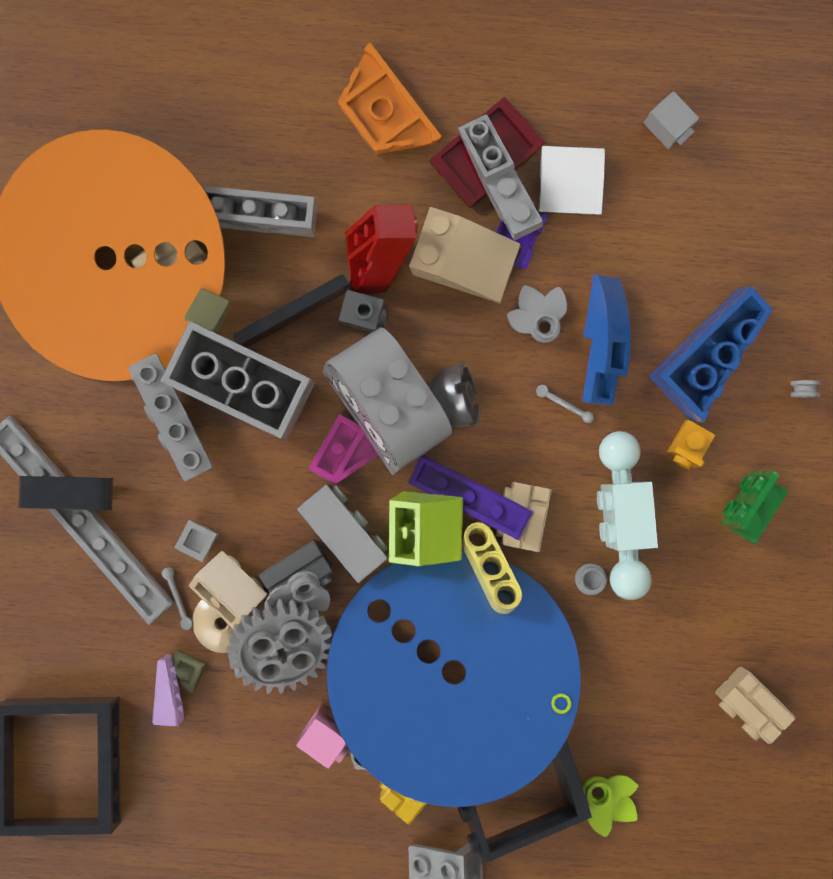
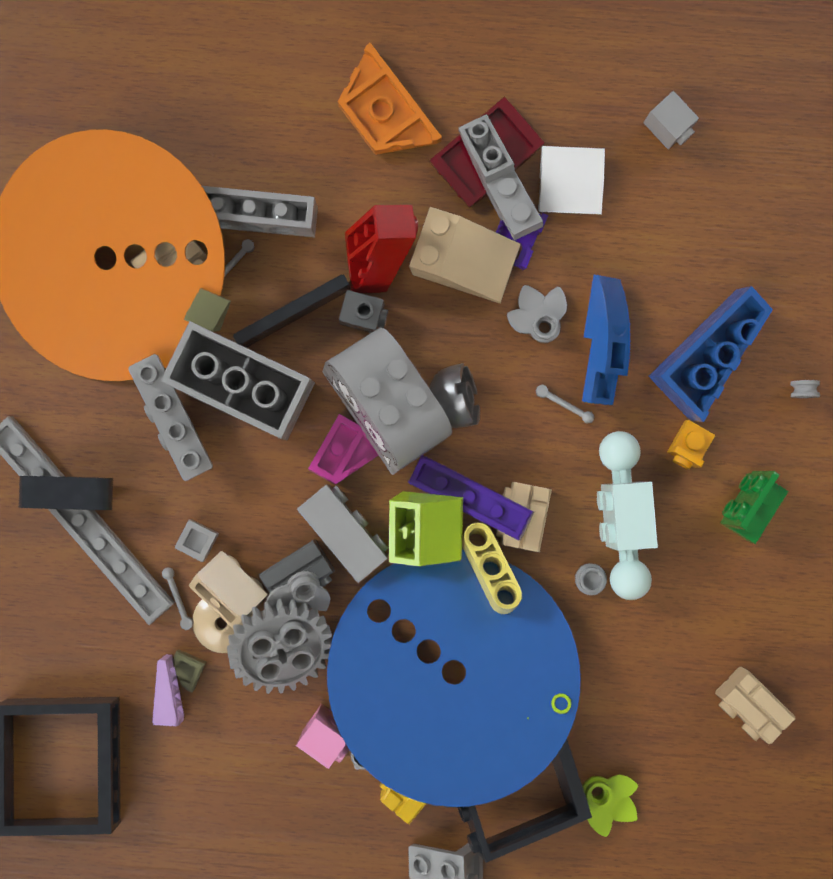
(247, 247): none -> light grey hinge

